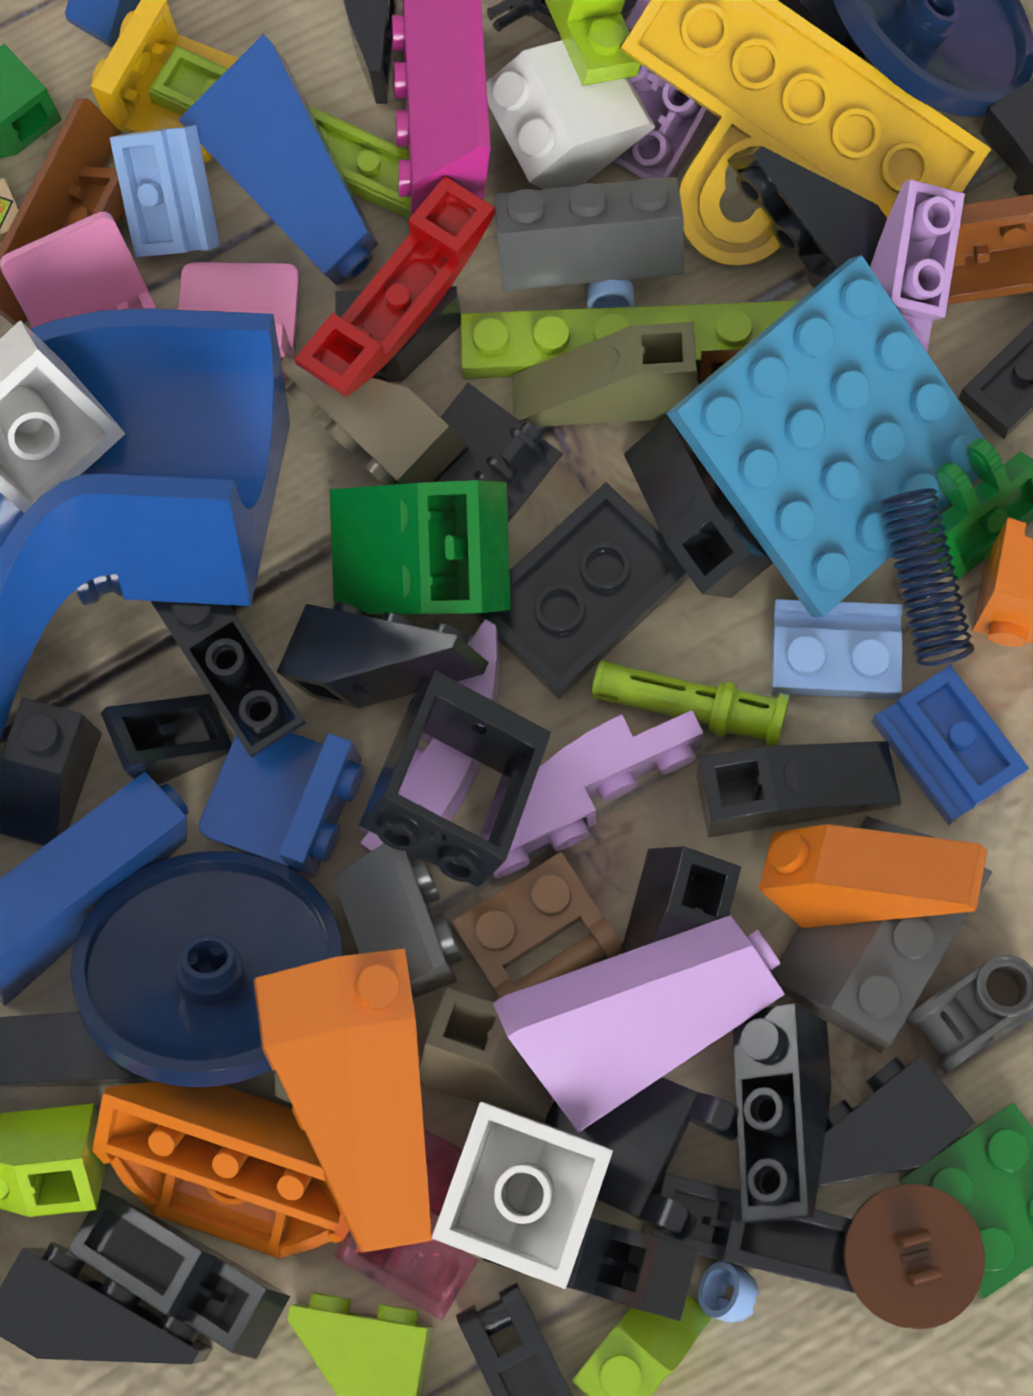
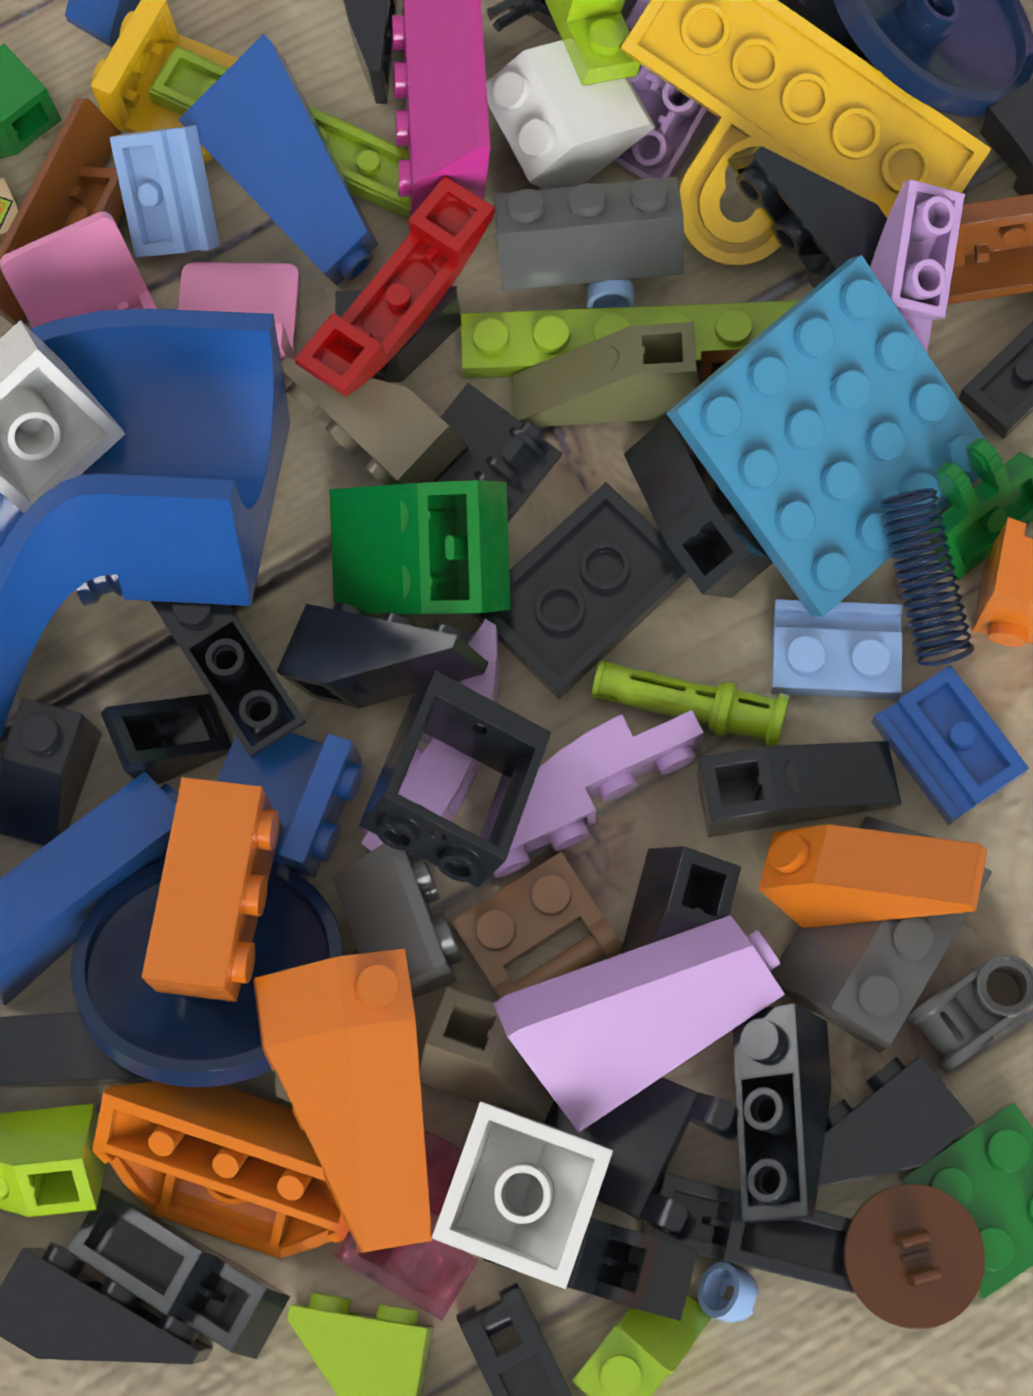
(212, 890): none -> orange wedge

